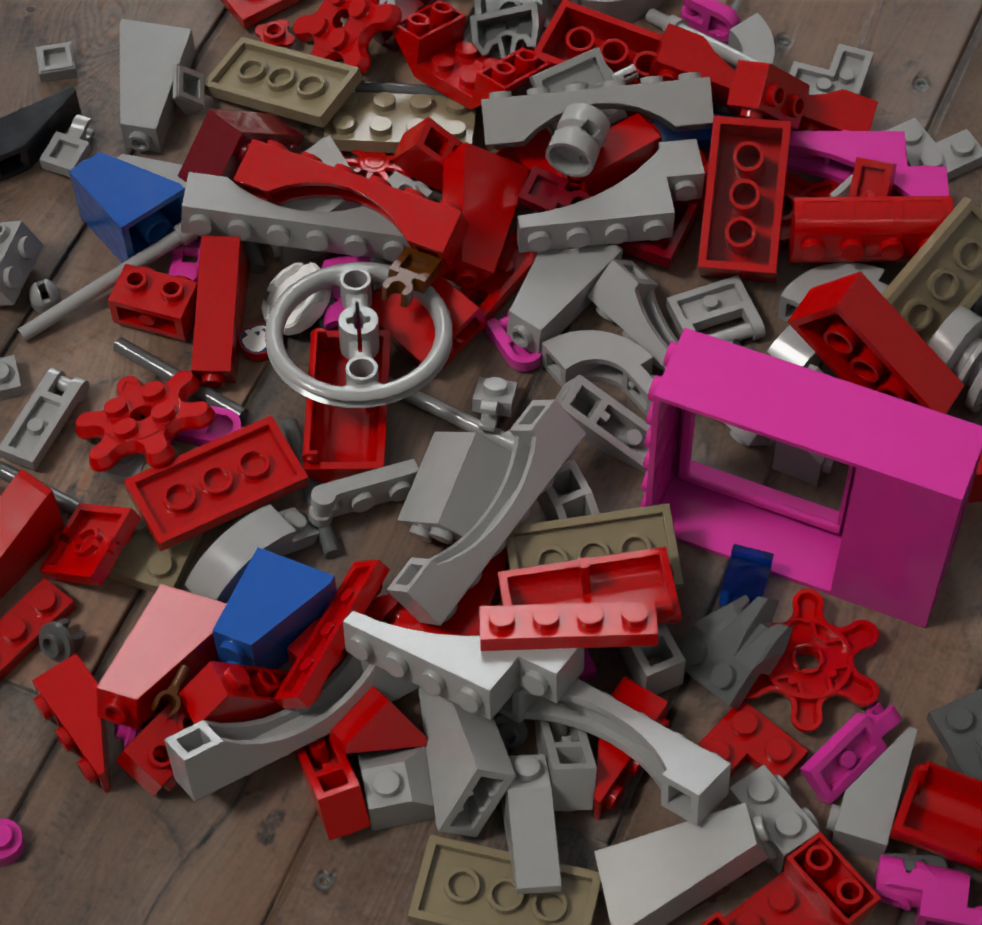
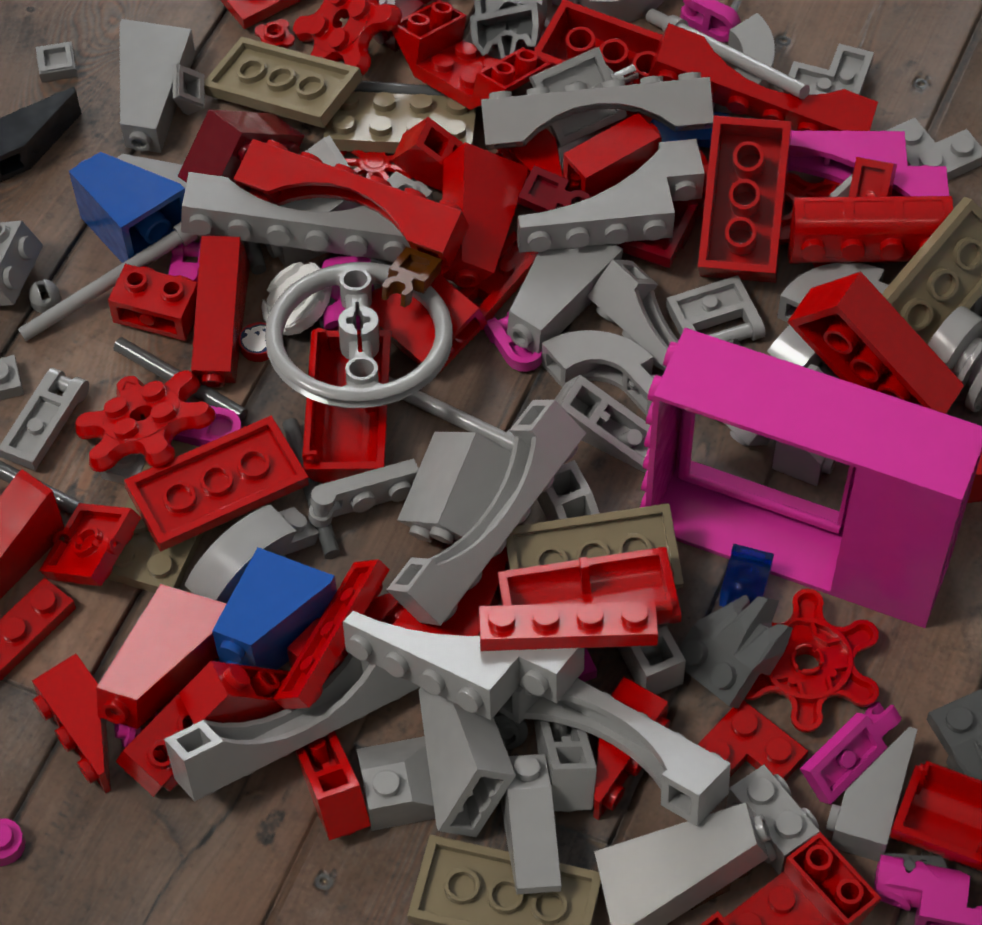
(58, 642): dark grey plate -> none
(68, 149): light grey plate -> none
(172, 691): reddish brown hand -> none
(375, 726): red slope -> none
(493, 399): light grey plate -> none
(578, 140): light grey wheel -> none
(767, 93): red brick -> none

